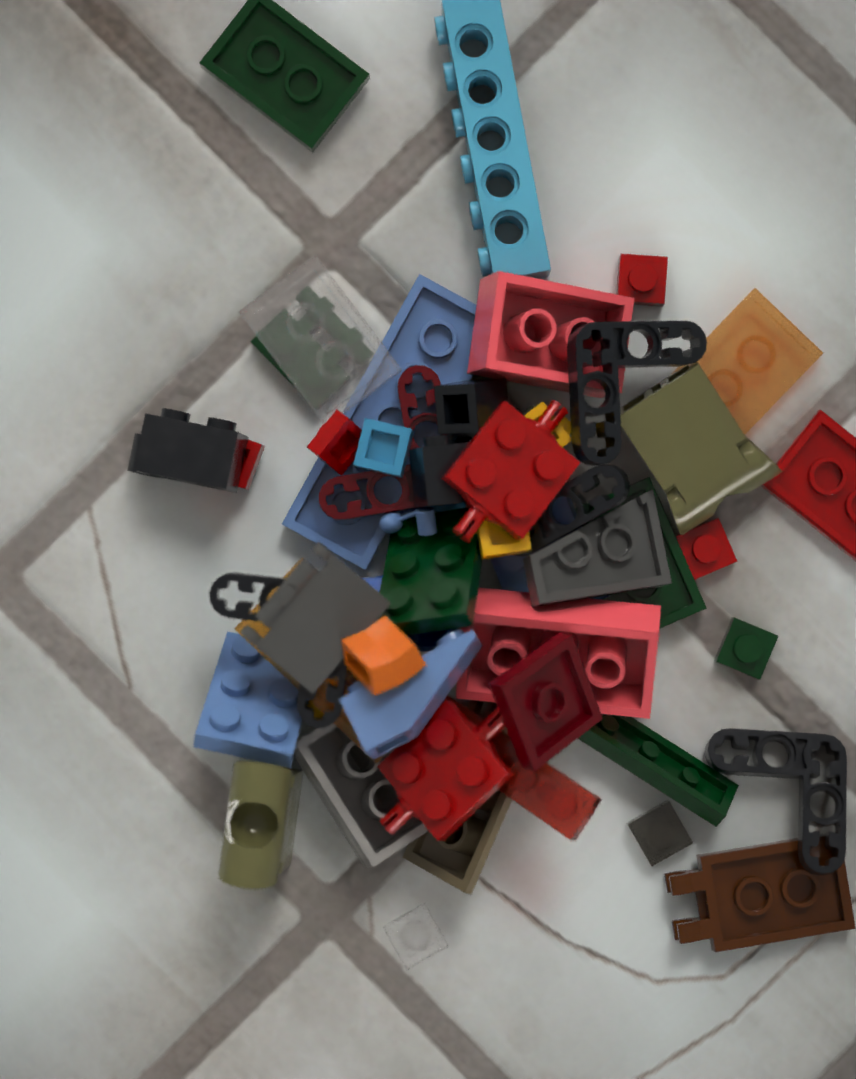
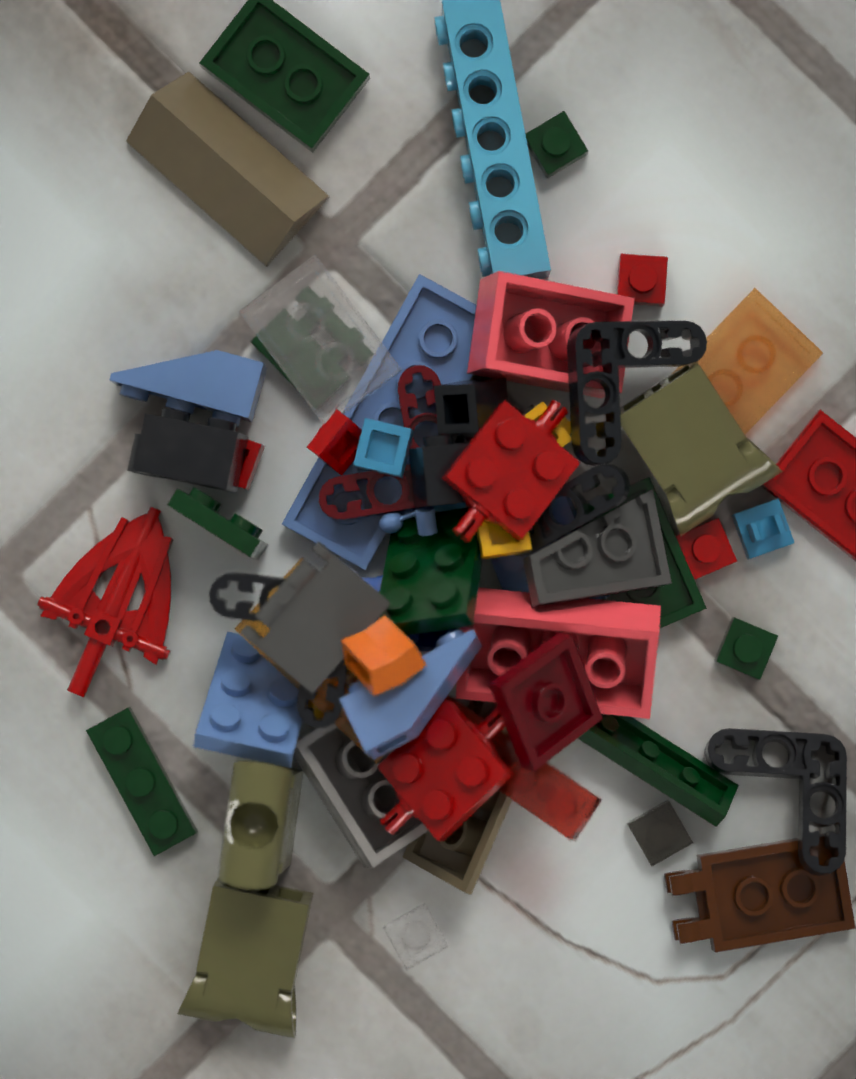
(136, 550): none -> red bar
(142, 781): none -> dark green plate
(204, 512): none -> dark green plate
(208, 380): none -> medium blue slope
(225, 167): none -> dark tan slope
(250, 958): none -> olive piece
(555, 144): none -> dark green plate
(763, 529): none -> dark azure tile

